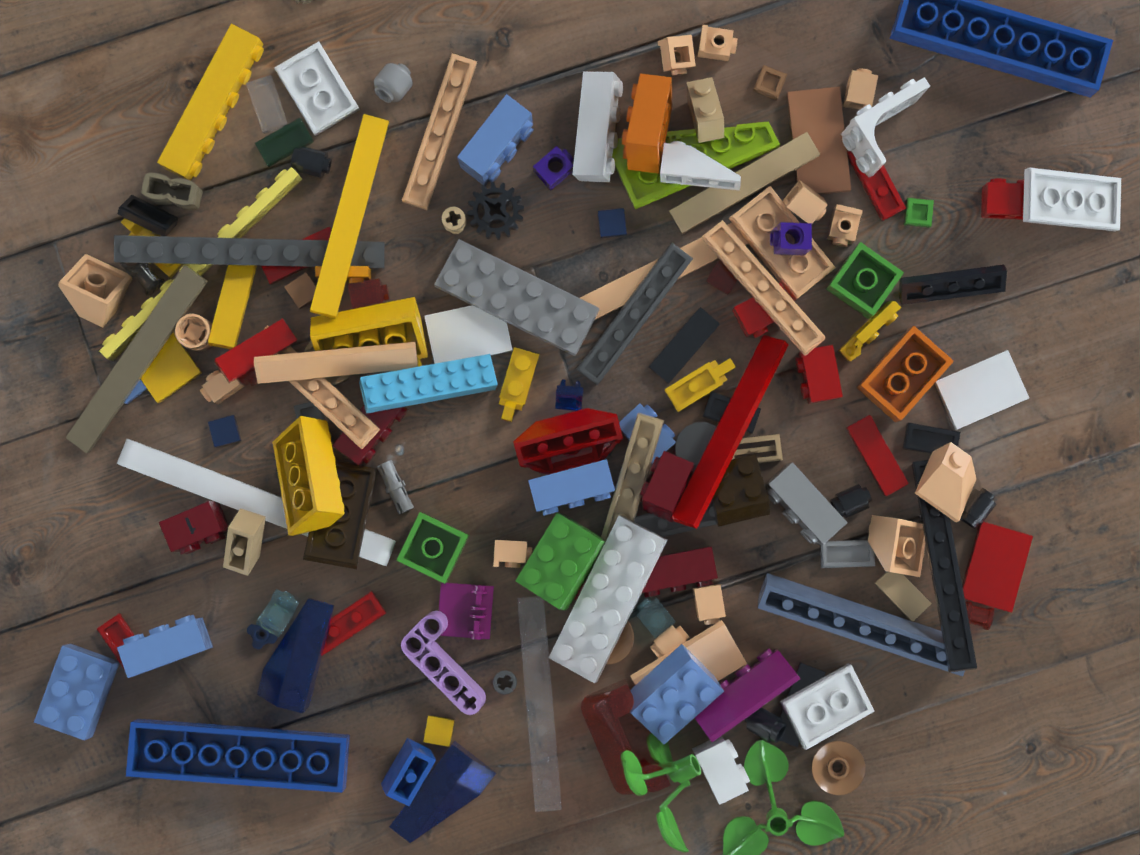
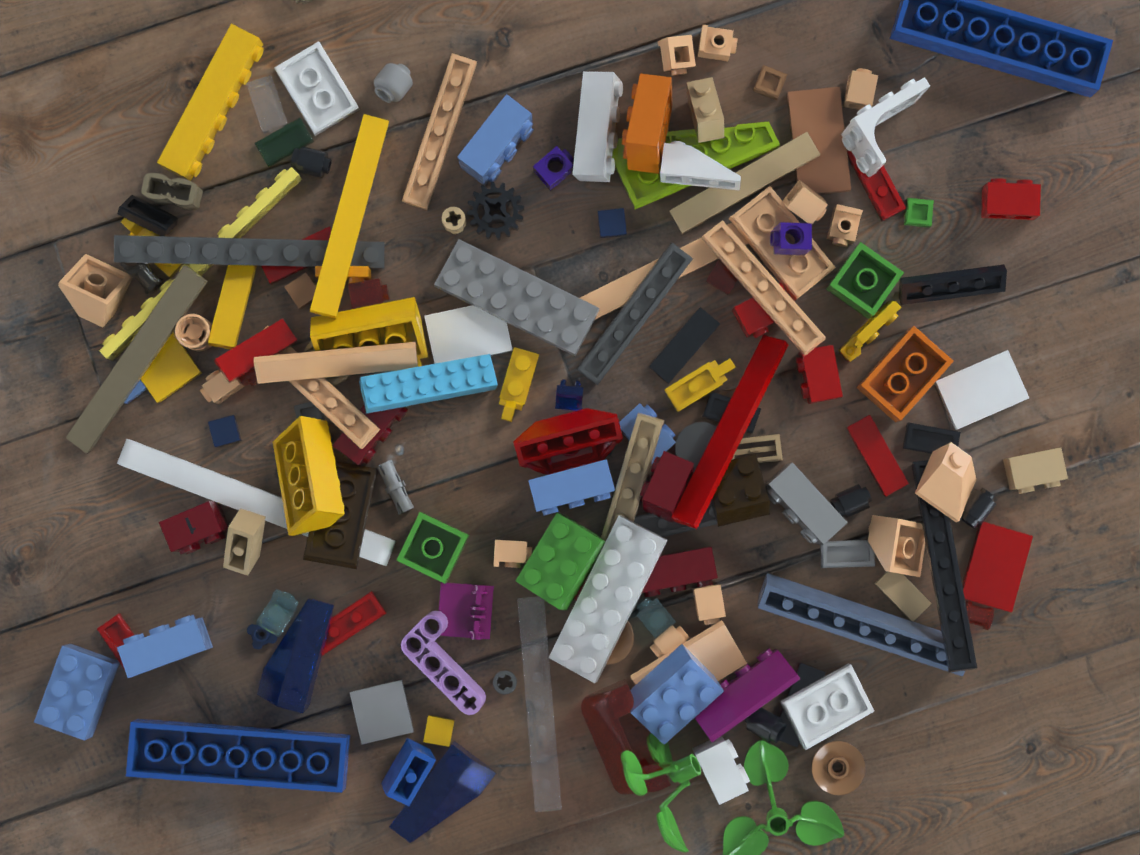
(381, 712): none -> light grey tile
(1035, 469): none -> tan brick
(1072, 199): white tile -> none

